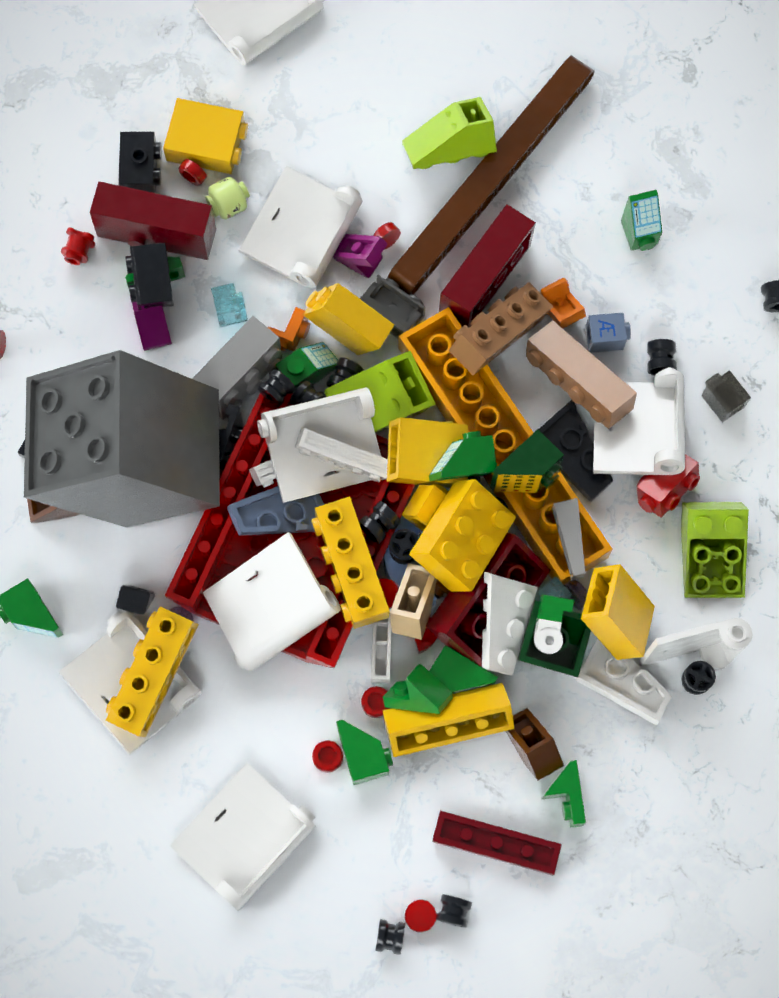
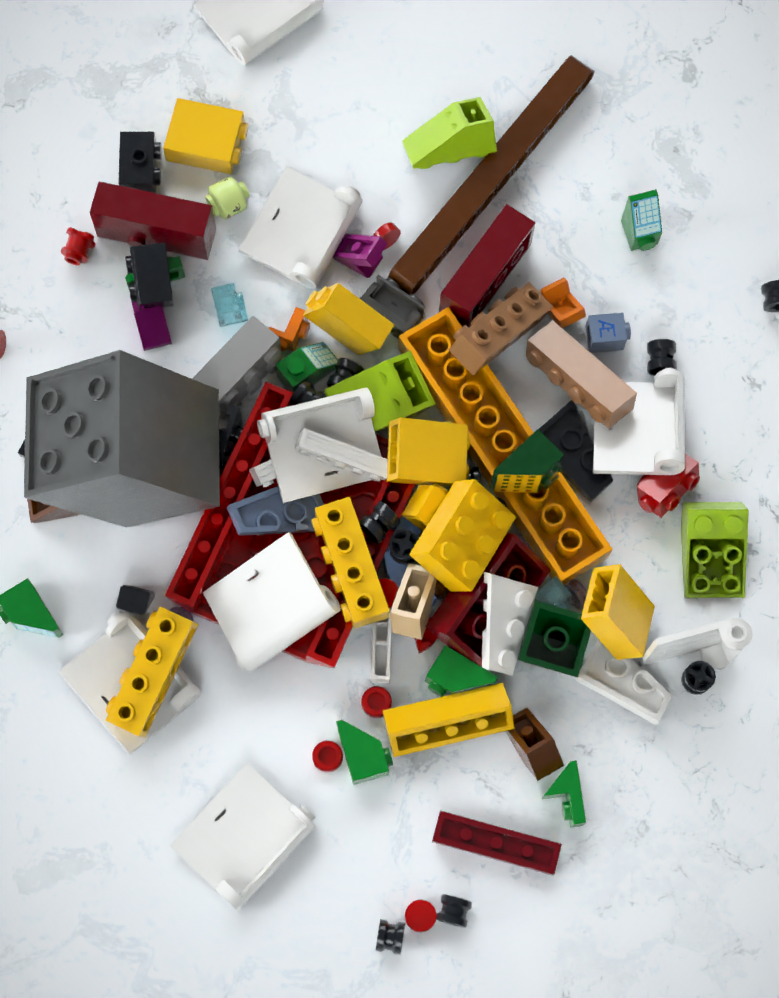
(192, 172): red tile -> none
(276, 387): black wheel -> none
(418, 693): green slope -> none
(466, 458): green slope -> none
(548, 624): leg -> none
(569, 529): light grey piece -> none
(725, 395): clear smoke brick -> none

